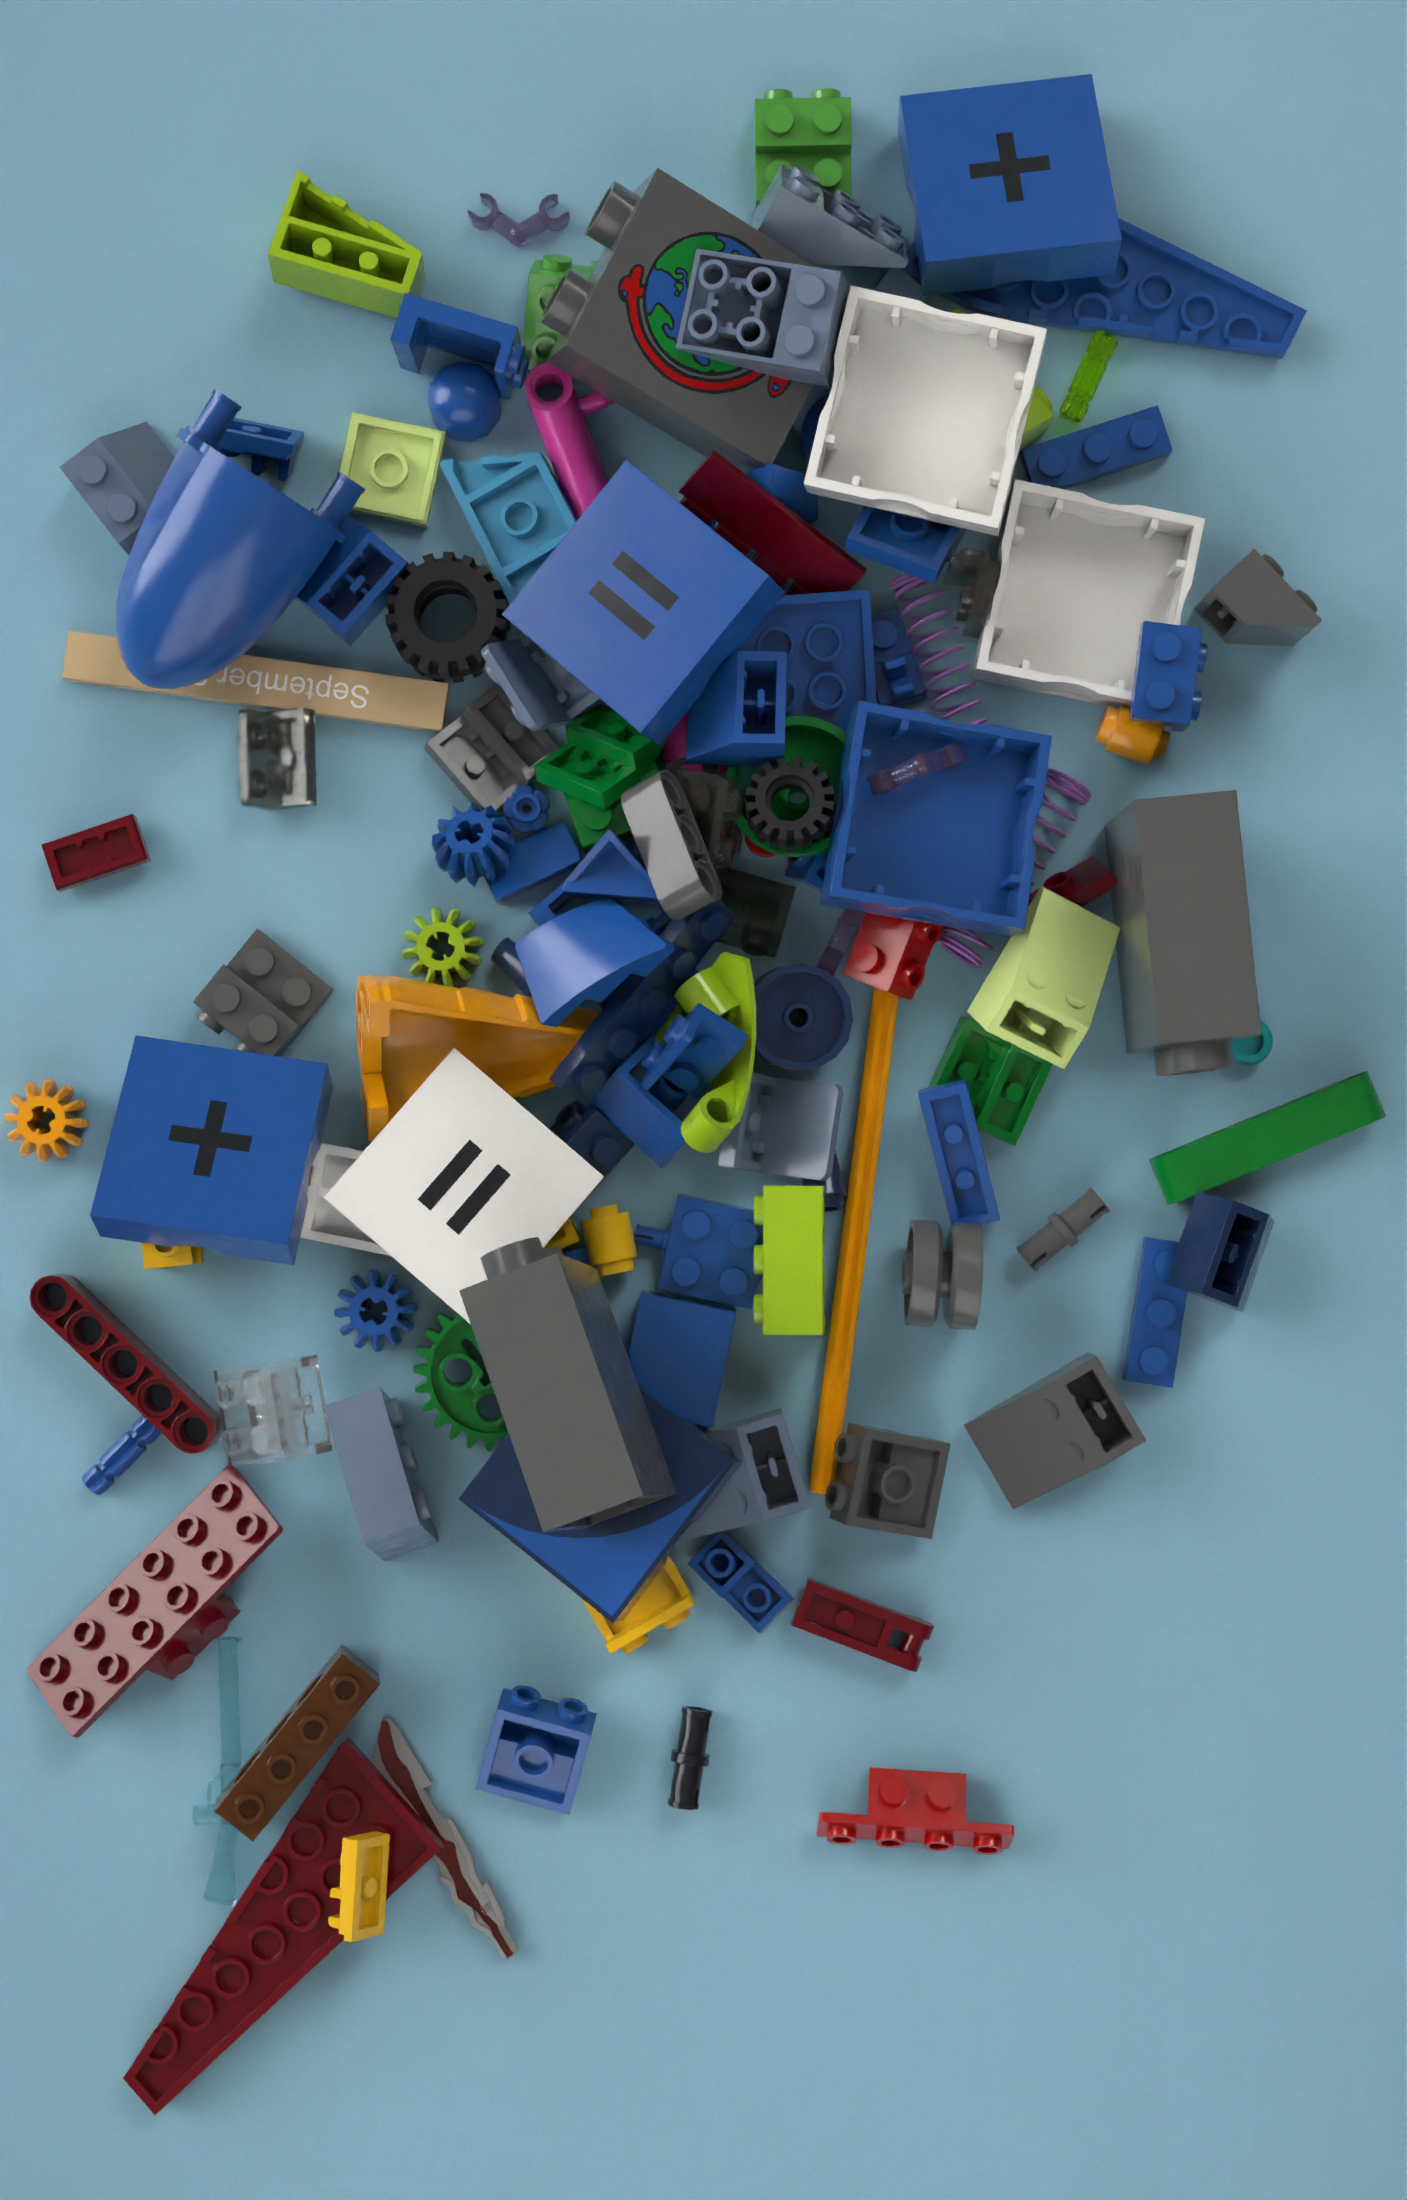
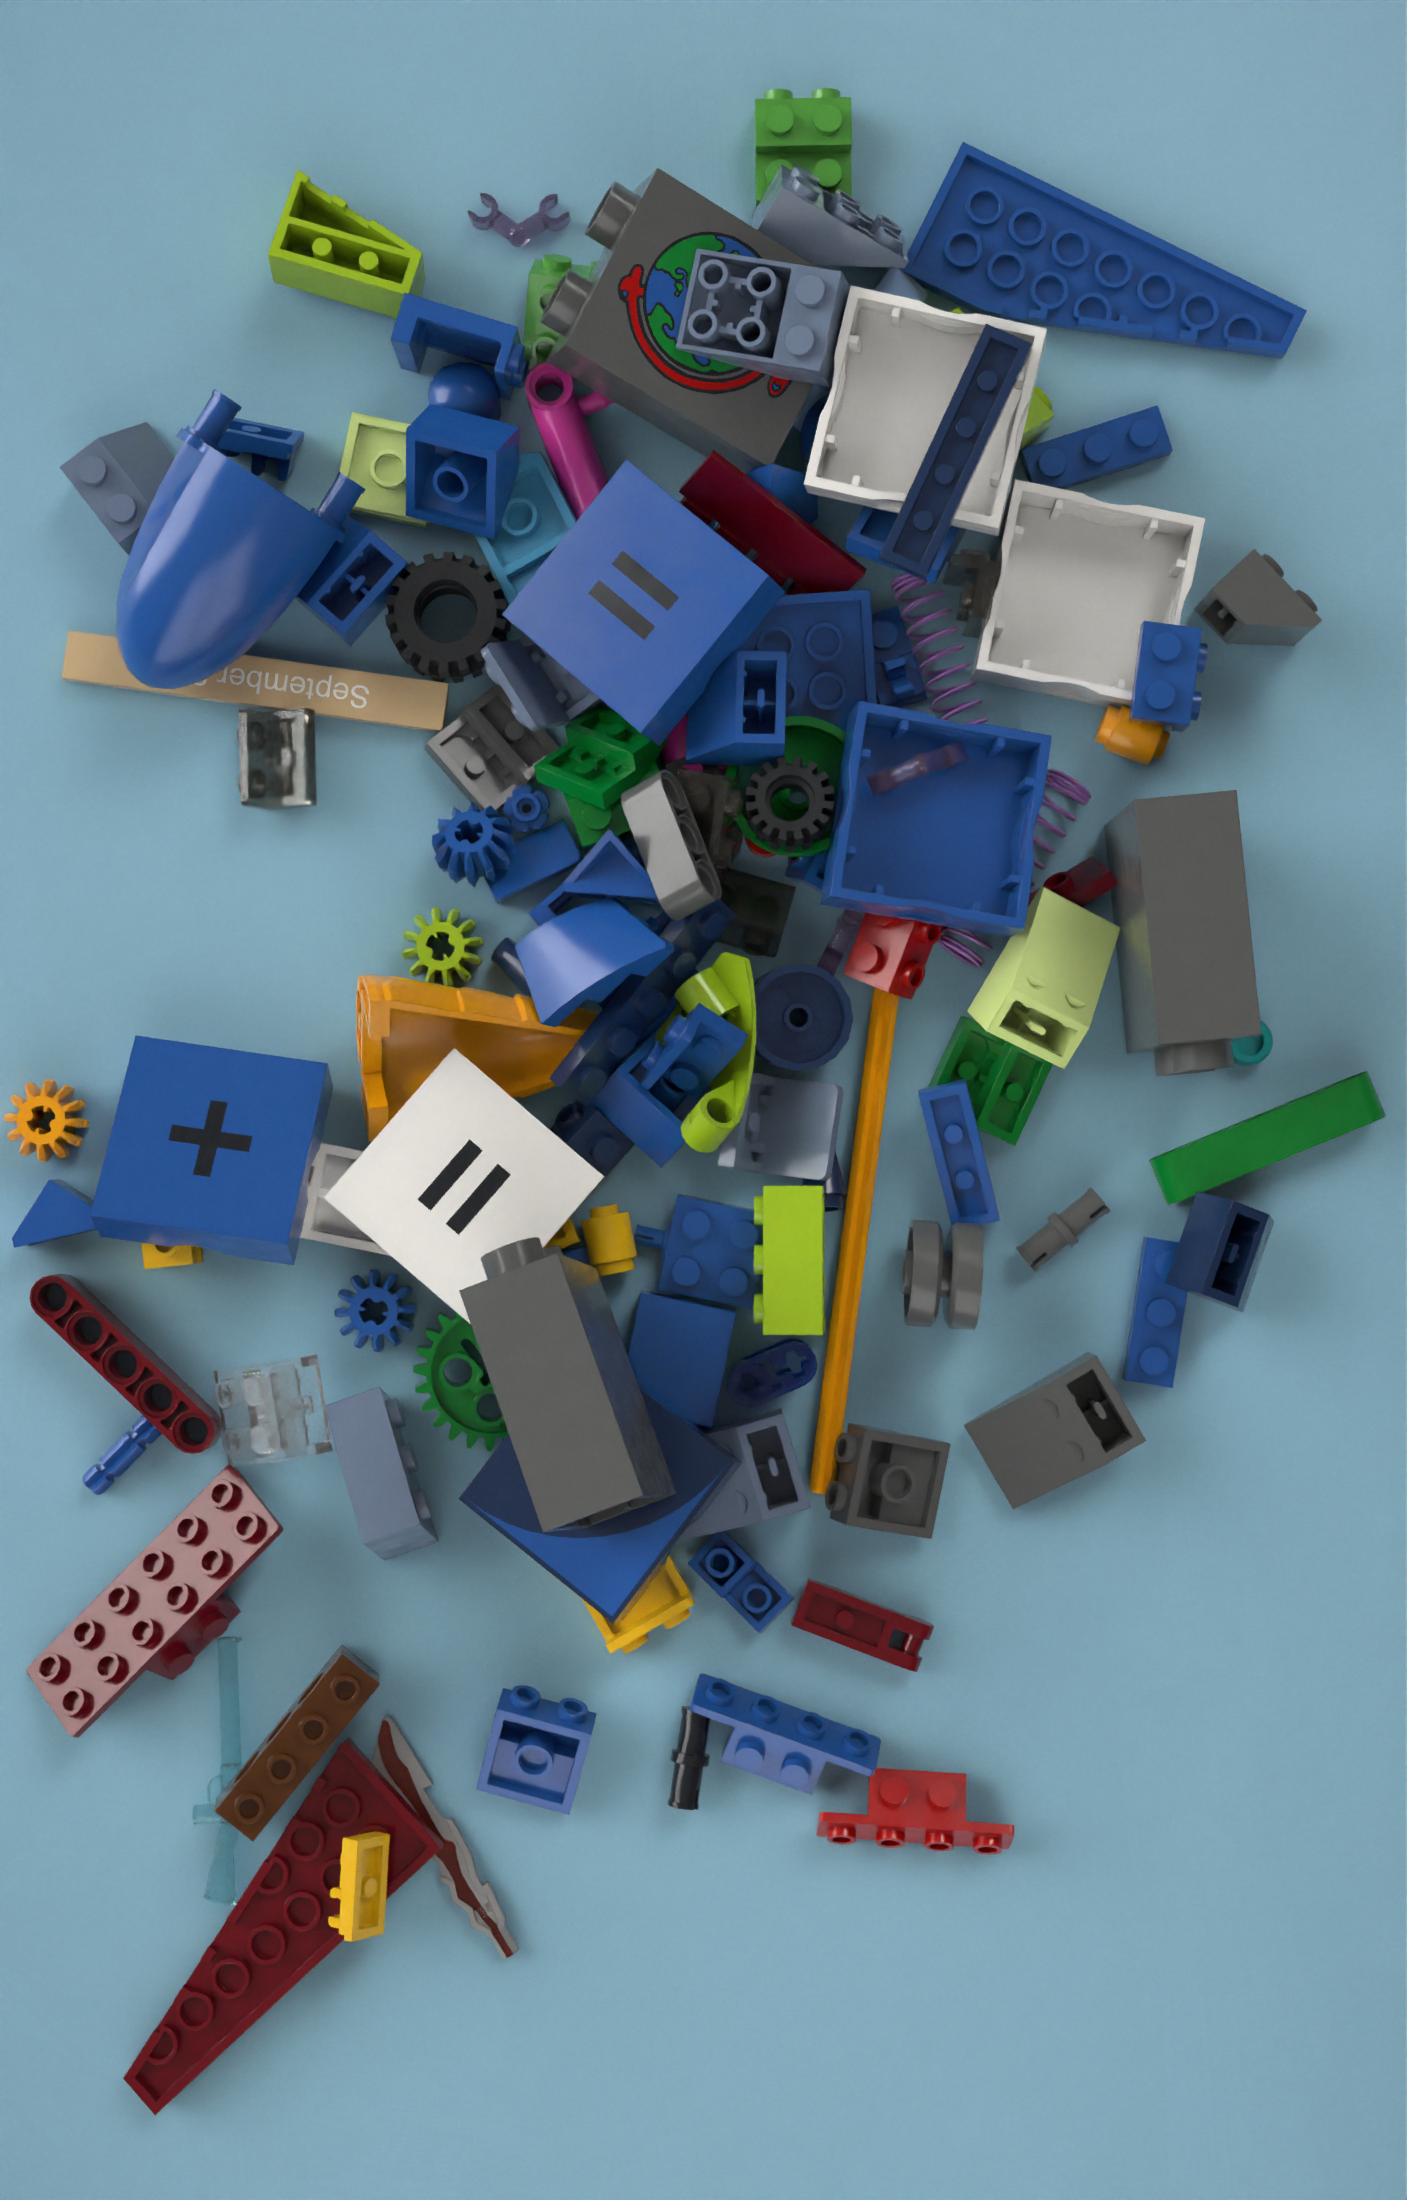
(55, 1214): none -> blue slope
(96, 852): dark red plate -> none
(262, 997): dark grey plate -> none
(460, 469): none -> blue slope
(764, 1389): none -> clear blue connector
(780, 1738): none -> blue bracket
(955, 451): none -> dark blue plate
(1008, 184): blue tile -> none
(1088, 377): clear neon green axle -> none

